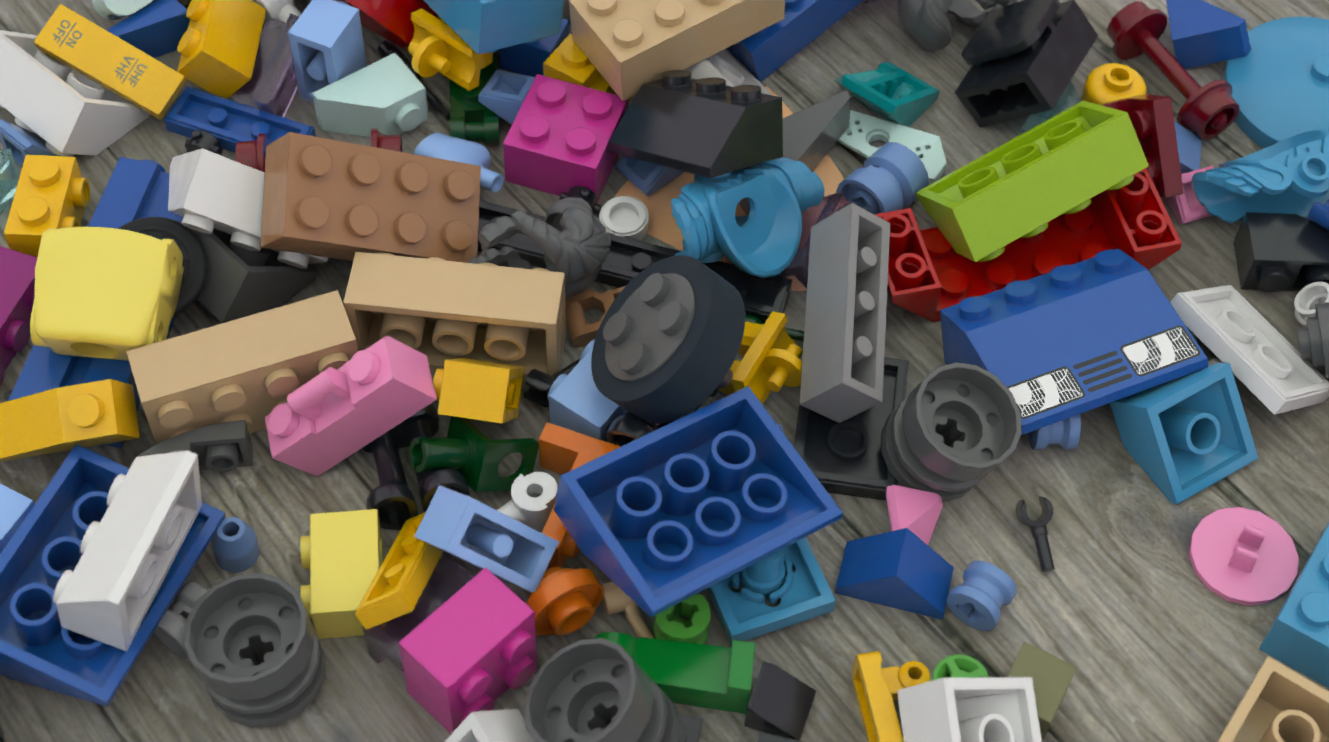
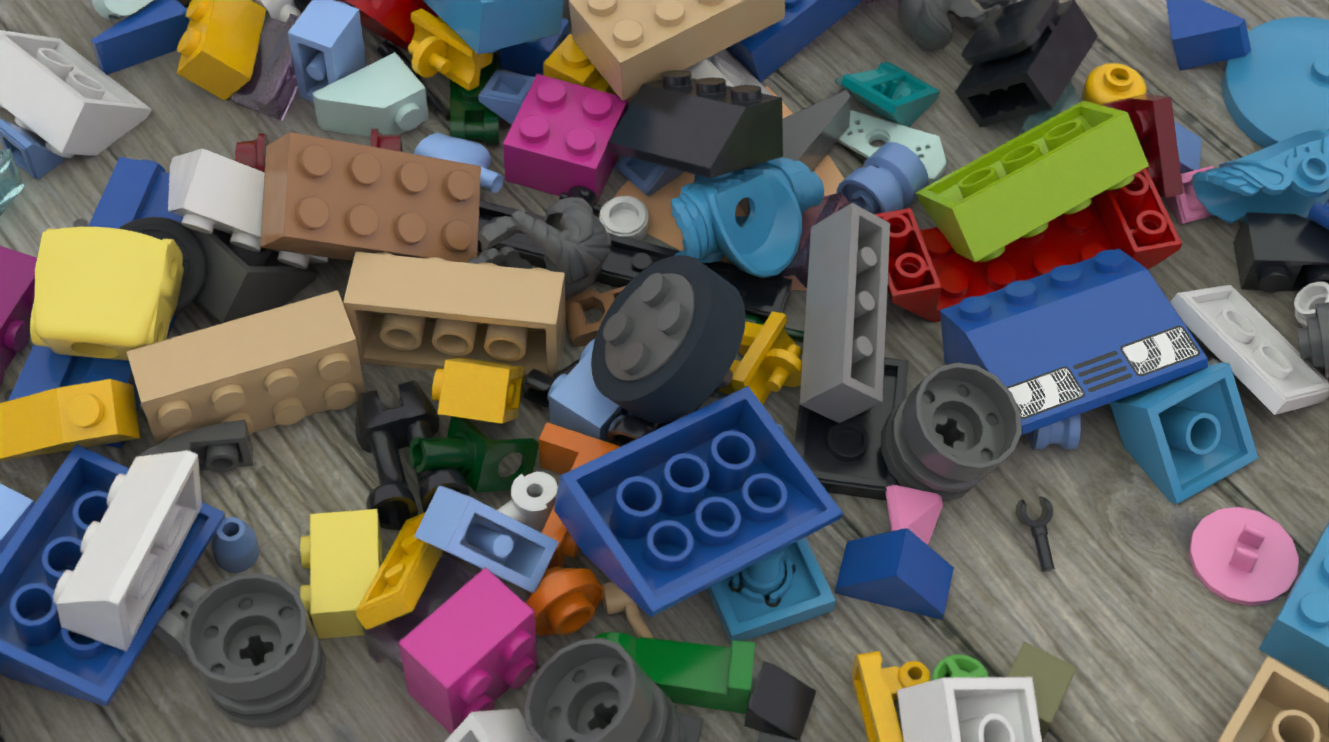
(46, 196): yellow brick -> none
(110, 61): yellow tile -> none
(204, 140): black piece -> none
(227, 120): blue tile -> none
(350, 406): bright pink piece -> none
(671, 627): bright green wheel -> none
(981, 595): medium blue wheel -> none
(1207, 108): dark red piece -> none

